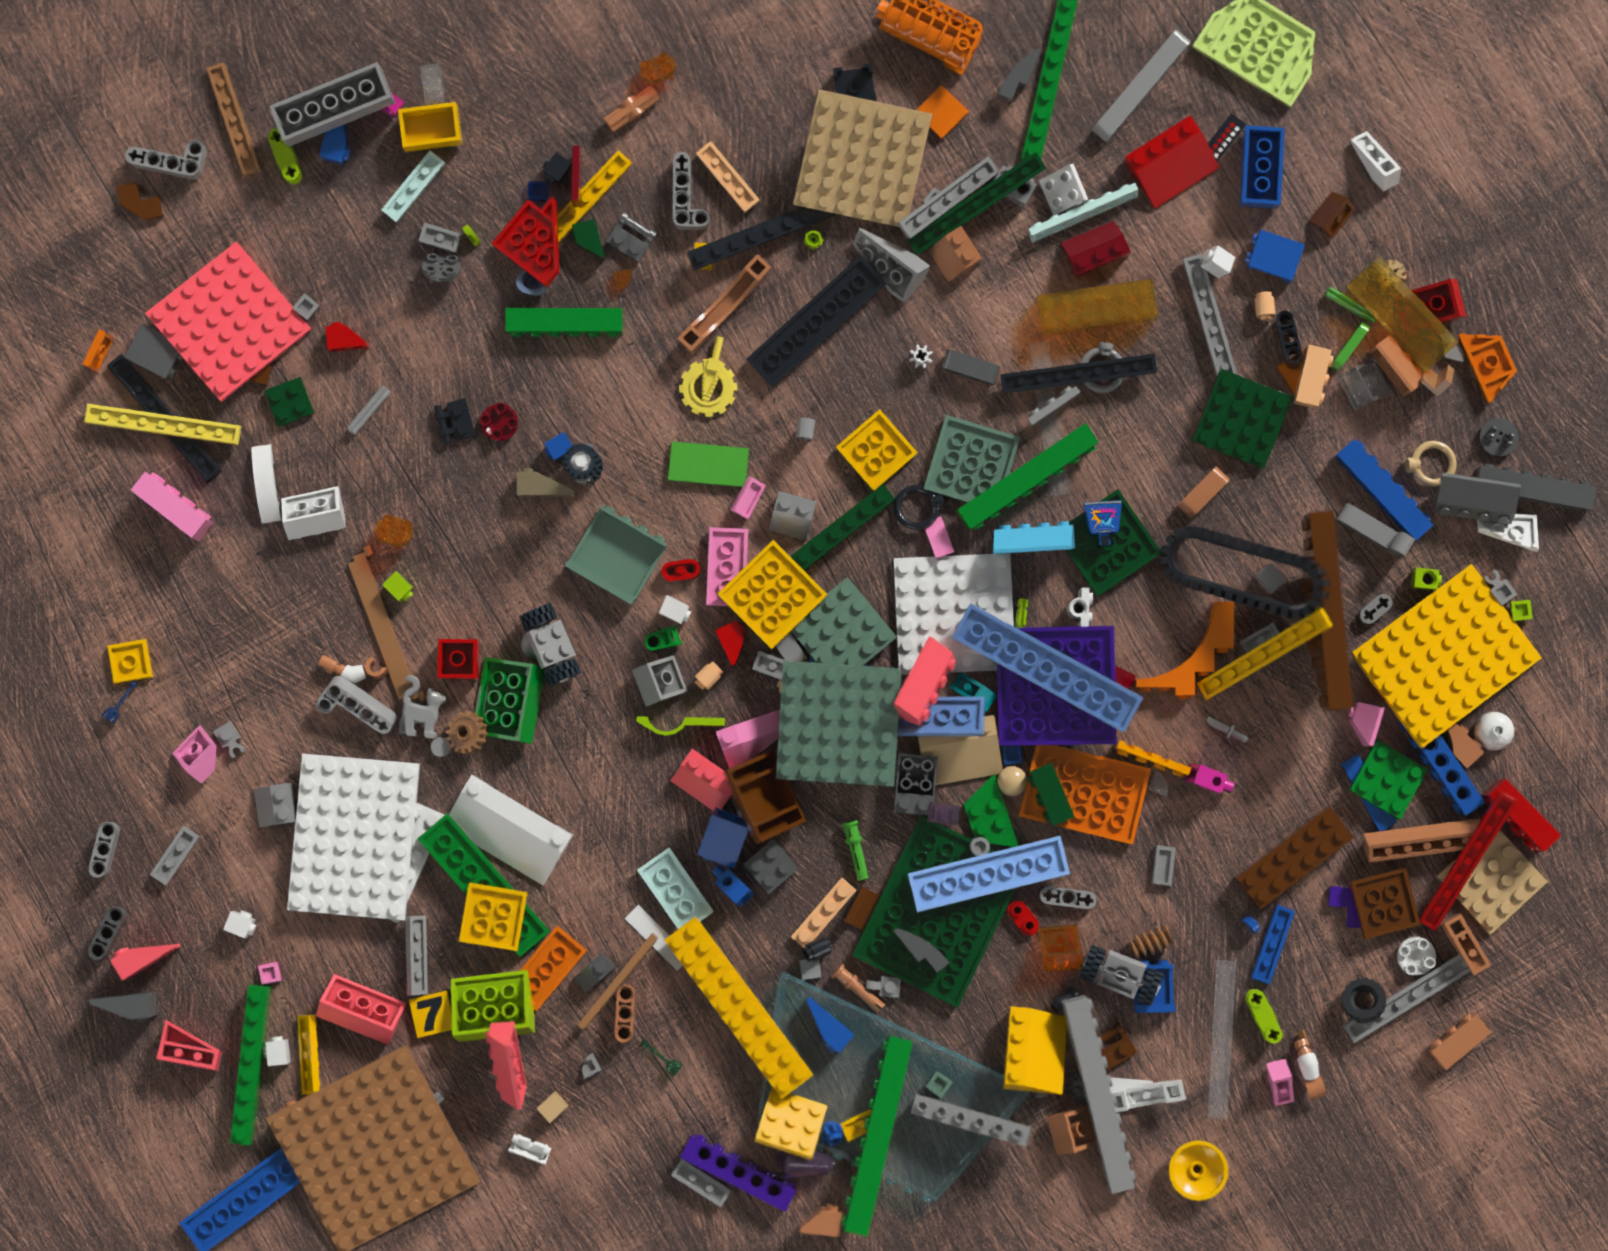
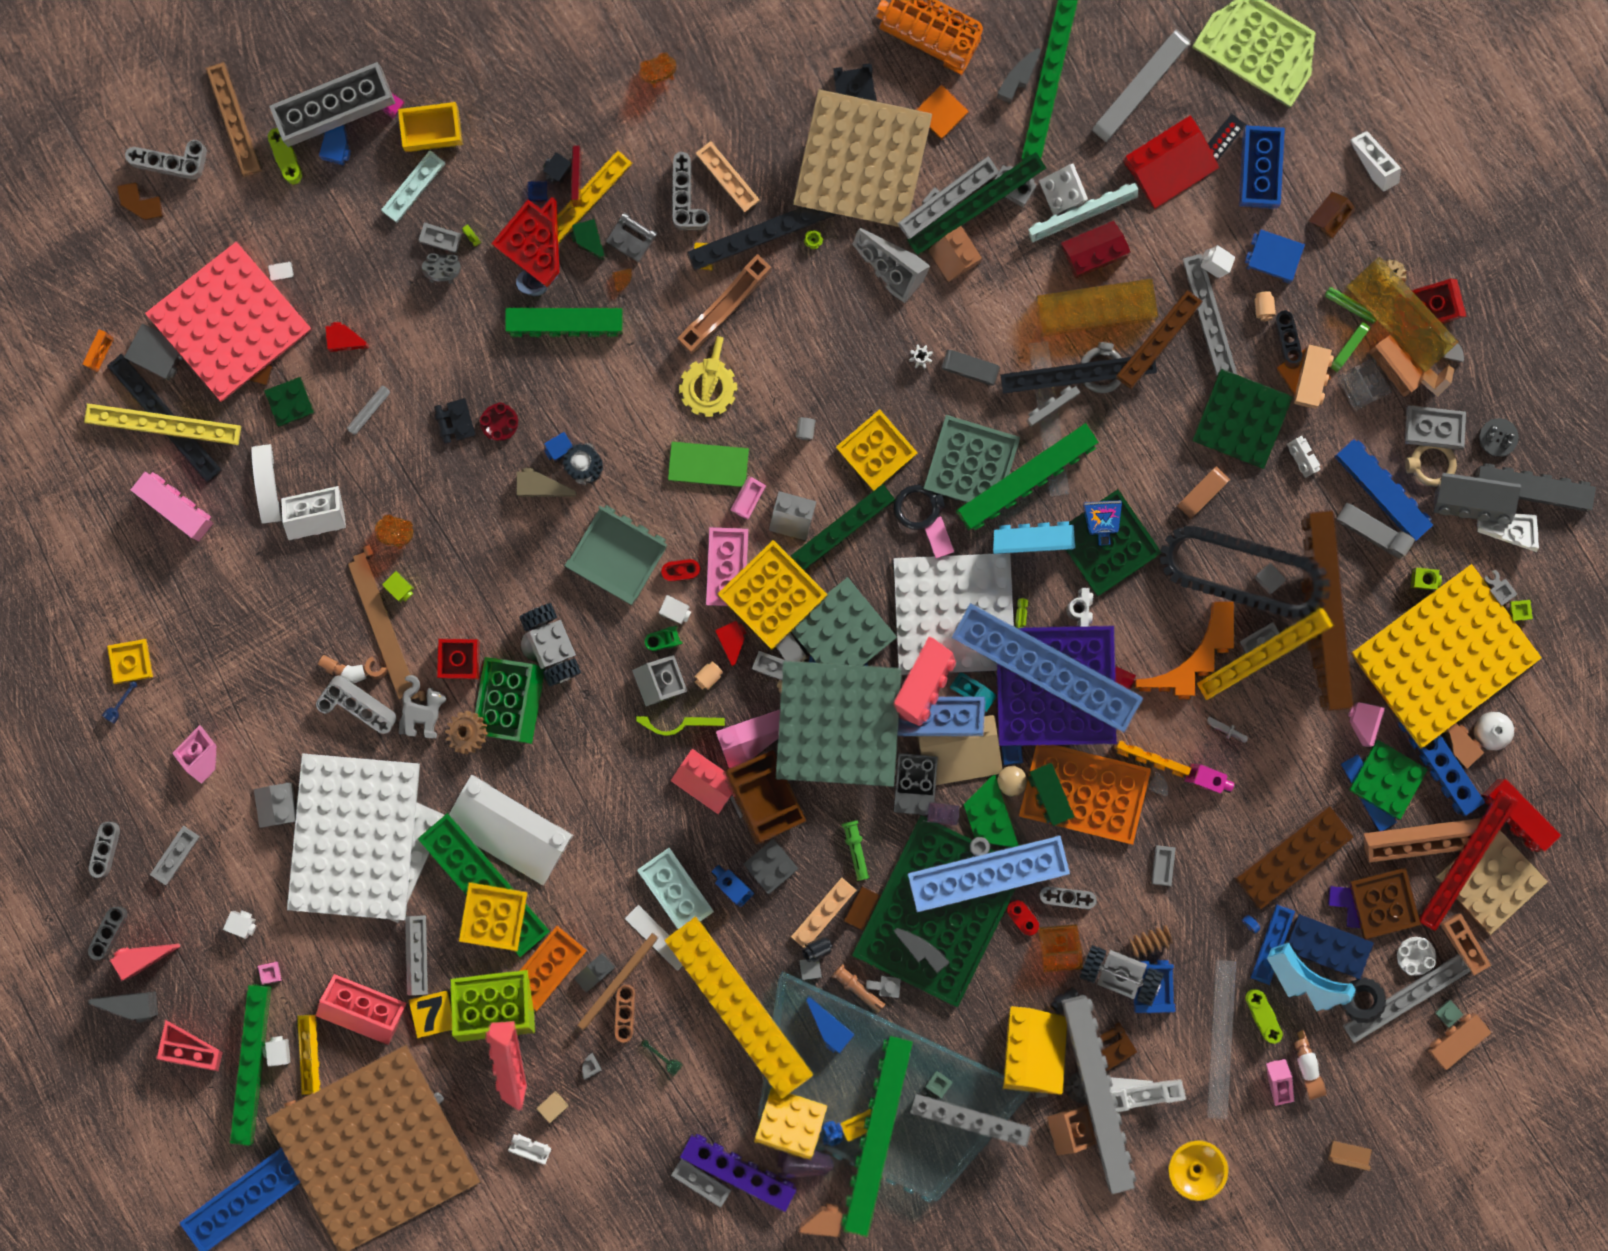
(228, 736): light grey plate -> none
(280, 271): none -> white sticker
(306, 307): light grey plate -> none
(433, 84): clear brick -> none
(440, 747): light grey tile -> none
(632, 108): nougat piece -> none
(723, 838): blue panel -> none
(816, 321): black plate -> none
(1159, 339): none -> reddish brown tile
(1299, 449): none -> white hinge
(1299, 979): none -> medium azure arch
(1330, 946): none -> dark blue plate
(1349, 1155): none -> medium nougat panel
(1378, 612): light grey beam -> none
(1435, 427): none -> light grey tile
(1448, 1013): none -> sand green plate
(1489, 362): orange wing -> none

